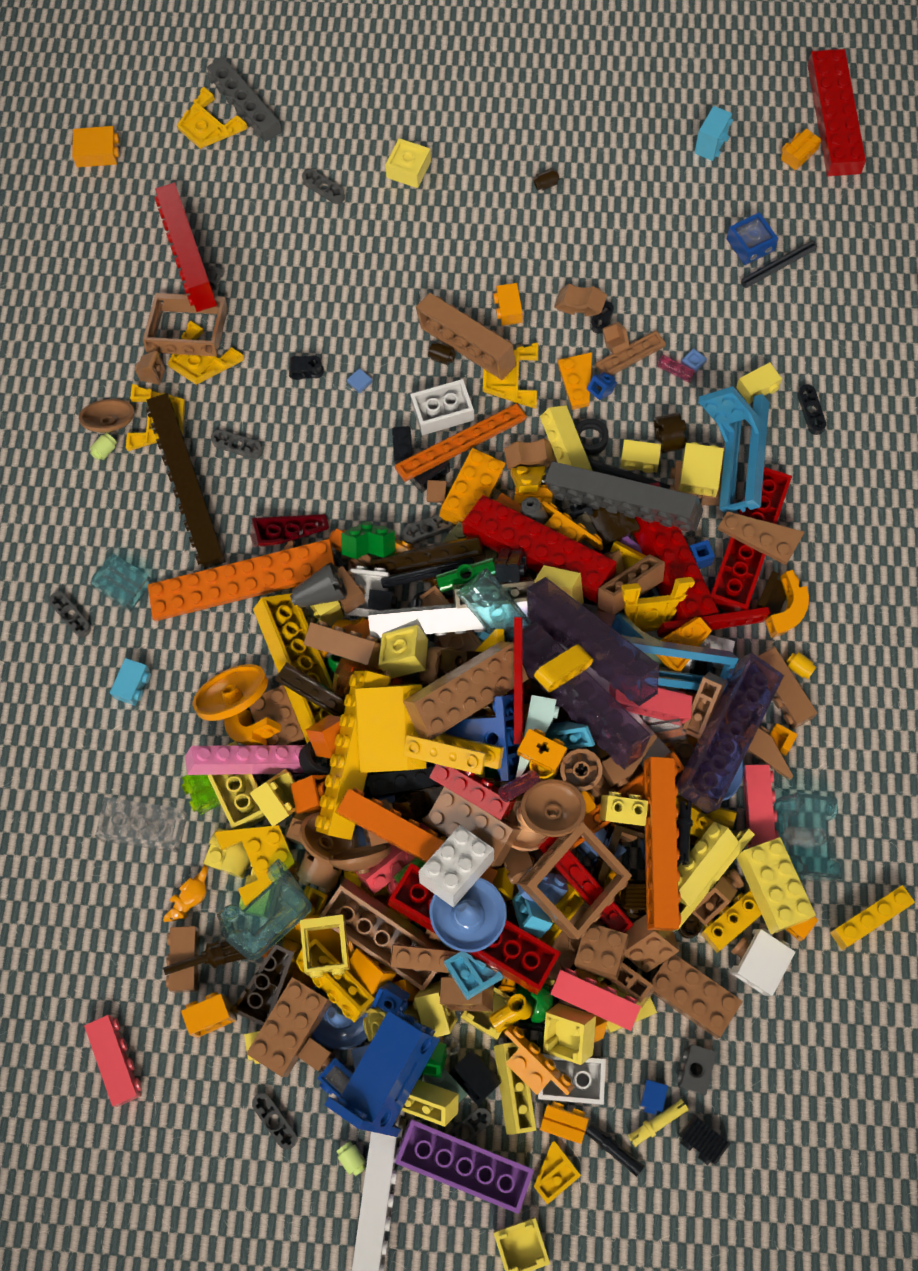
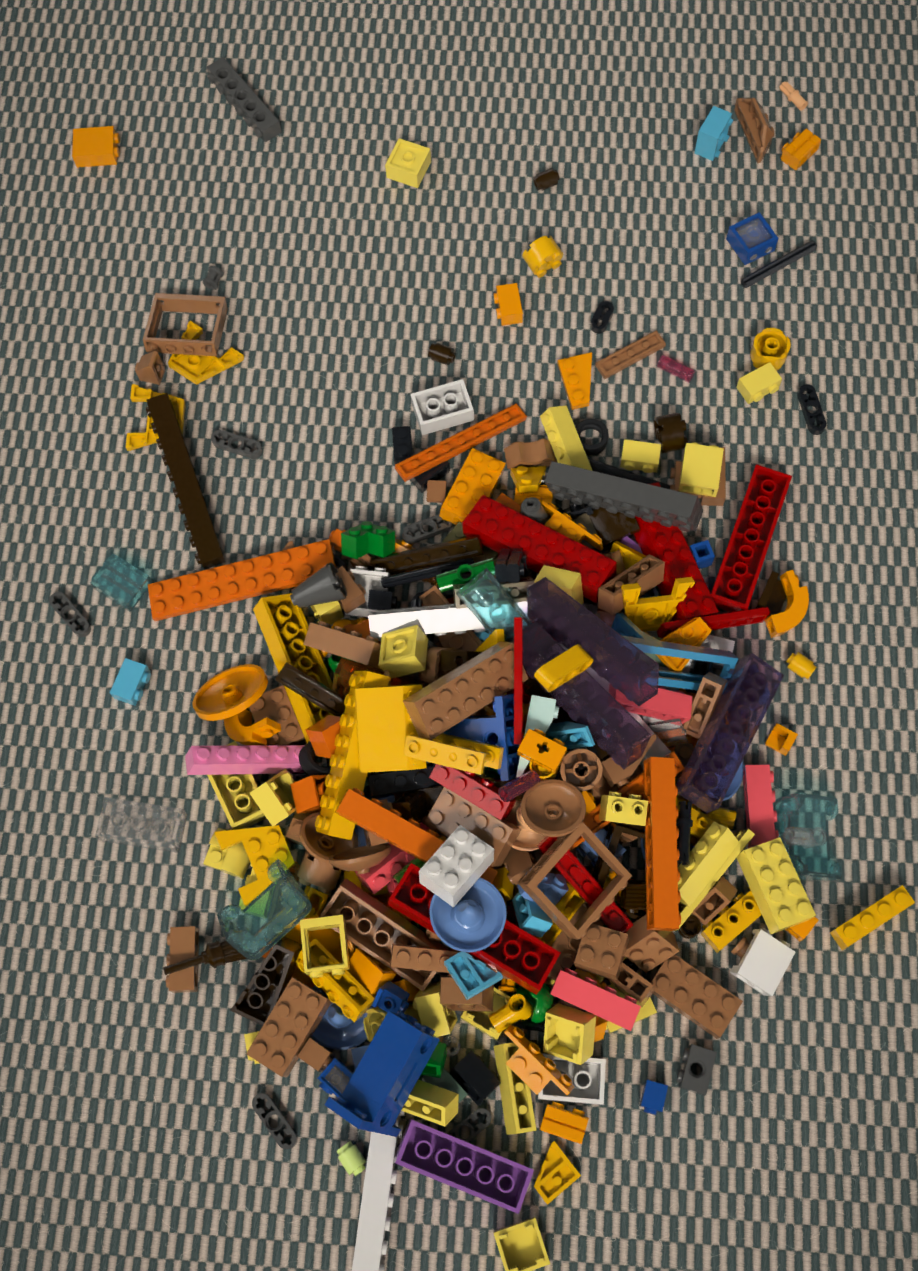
(103, 446): yellowish green brick -> none
(106, 415): medium nougat dish -> none
(113, 1060): coral brick -> none
(184, 247): red brick -> none
(191, 894): light orange animal -> none
(201, 793): clear neon green brick -> none
(202, 127): yellow wing -> none
(208, 1015): light orange brick -> none
(278, 530): dark red wedge -> none
(303, 367): black piece -> none
(326, 193): dark grey beam -> none
(359, 380): medium blue tile -> none
(466, 336): medium nougat brick -> none
(508, 386): yellow wing -> none
(543, 256): none -> yellow brick
(580, 300): medium nougat brick -> none
(605, 381): blue brick -> none
(614, 1149): black pin -> none
(616, 337): medium nougat panel -> none
(650, 1127): light yellow pin -> none
(694, 360): medium blue tile -> none
(704, 1140): black brick -> none
(728, 411): dark azure piece -> none
(734, 878): medium nougat wheel -> none
(755, 126): none -> medium nougat wedge
(766, 751): medium nougat slope -> none
(768, 538): medium nougat wing -> none
(770, 347): none -> yellow brick
(789, 695): medium nougat brick -> none
(793, 96): none -> light nougat axle
(836, 112): red brick -> none

